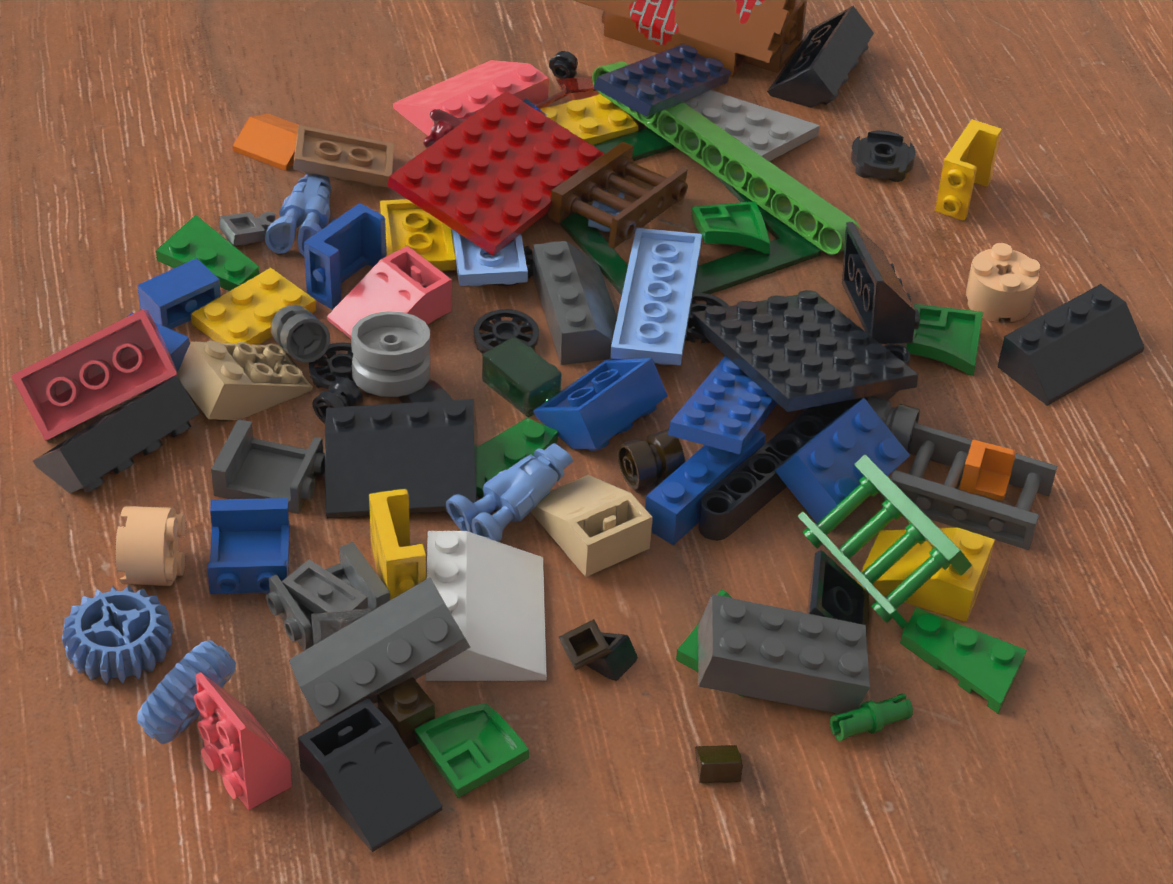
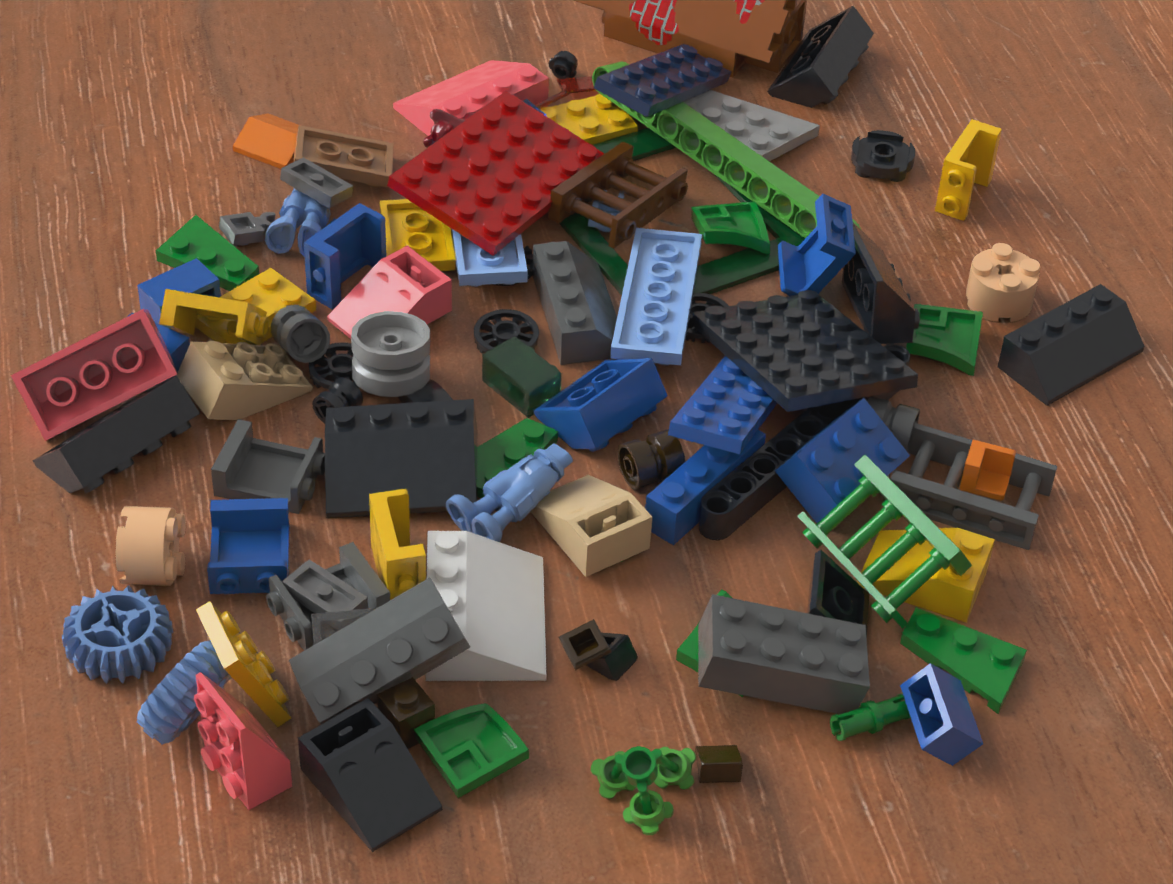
(181, 311): none -> yellow panel
(243, 664): none -> yellow plate
(316, 182): none -> flat silver plate
(640, 769): none -> bright green plant
(821, 252): none -> blue panel
(941, 714): none -> blue brick

